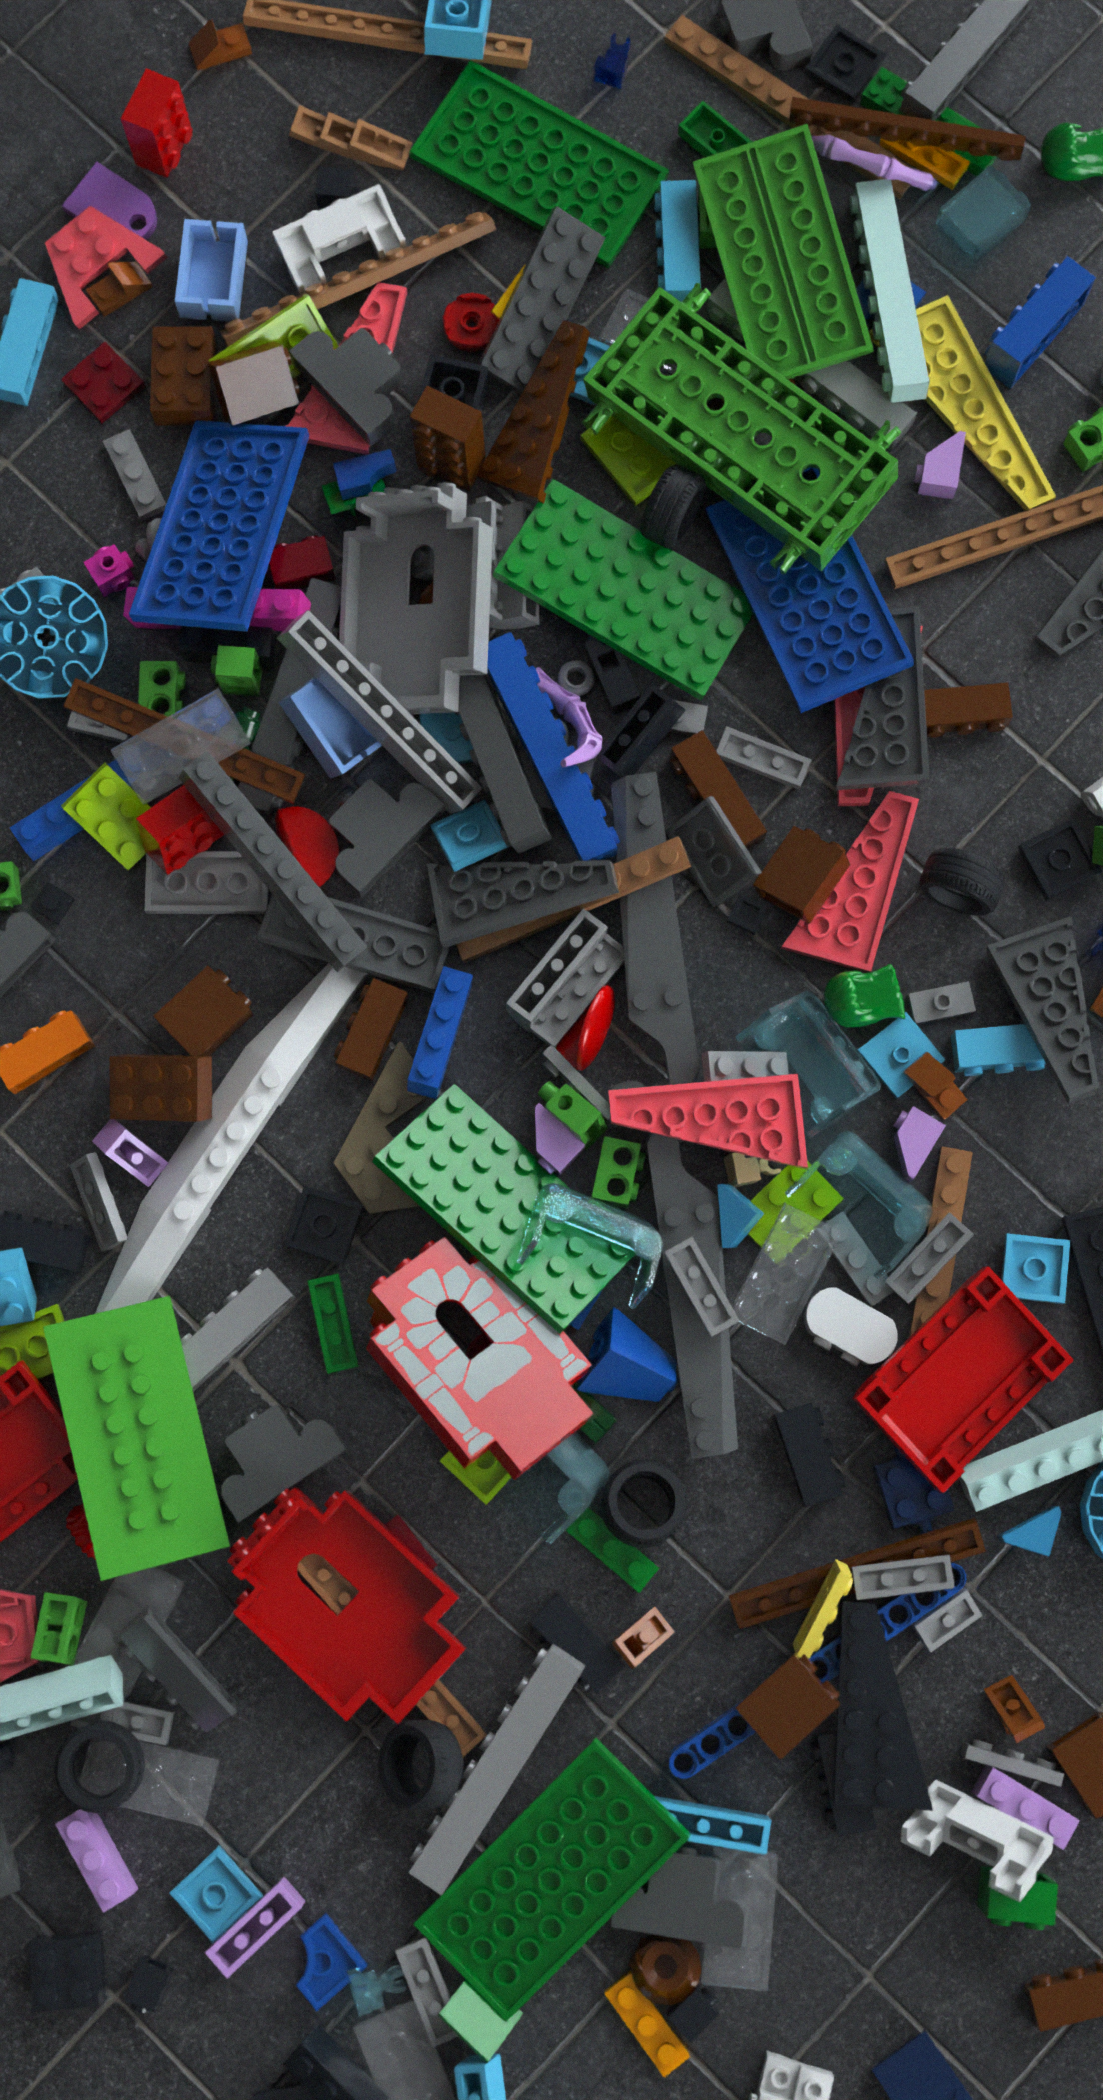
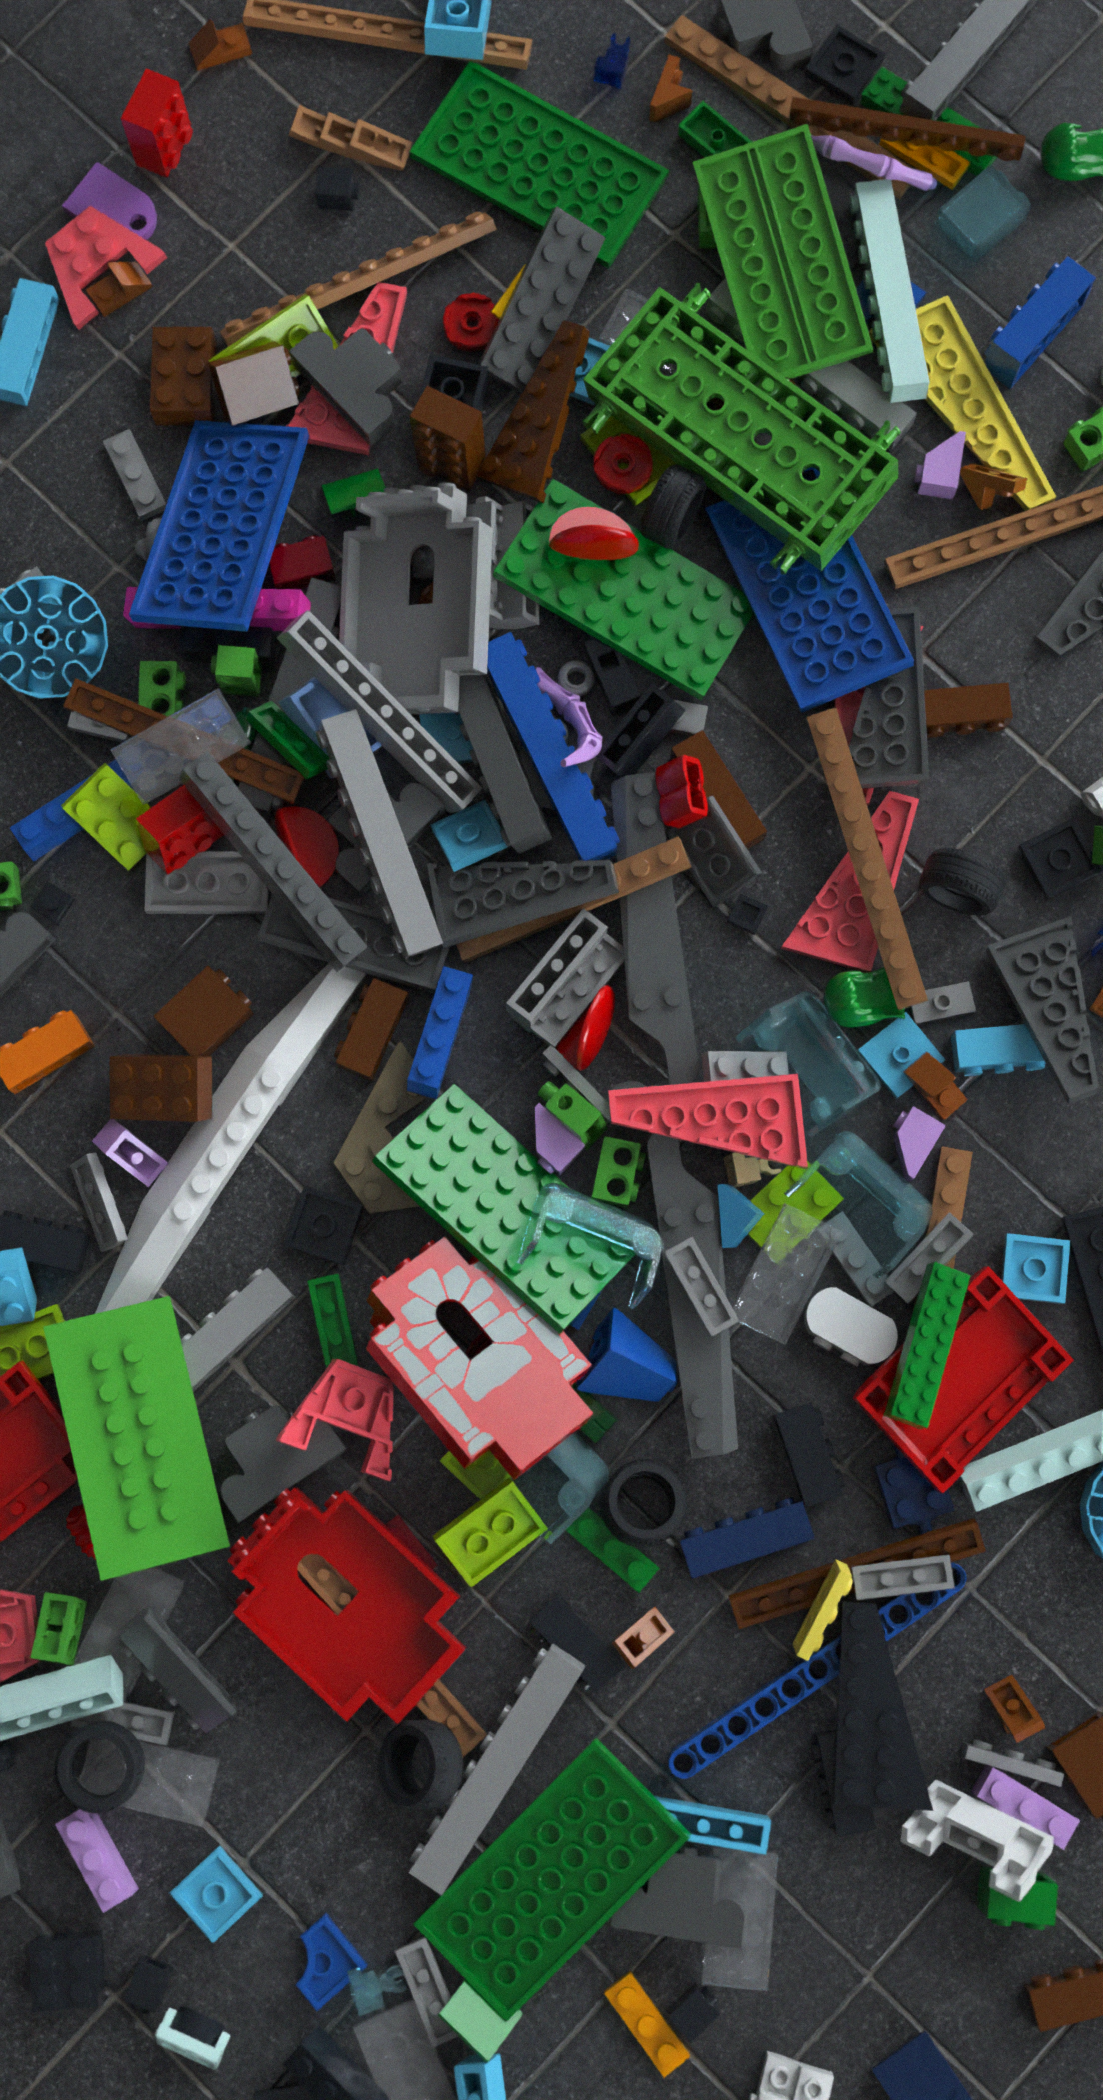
(103, 382): dark red plate -> none
(110, 569): dark pink brick -> none
(193, 2036): none -> piece
(211, 270): light blue piece -> none
(255, 1927): lavender brick -> none
(288, 739): none -> green plate
(335, 231): white bracket -> none
(351, 1401): none -> coral wing
(360, 474): blue tile -> none
(379, 834): none -> light grey brick
(490, 1532): none -> lime plate
(592, 535): none -> red piece
(626, 450): none -> red plate
(665, 1968): reddish brown piece -> none
(669, 95): none -> dark orange slope
(679, 237): medium azure brick -> none
(681, 791): none -> red brick
(746, 1539): none -> dark blue brick
(763, 758): light grey plate -> none
(789, 1704): reddish brown brick -> none
(802, 873): reddish brown brick -> none
(867, 859): none -> medium nougat plate
(927, 1345): none -> green piece
(946, 1620): light grey plate -> none
(985, 482): none -> dark orange slope
(1034, 1533): dark azure slope -> none

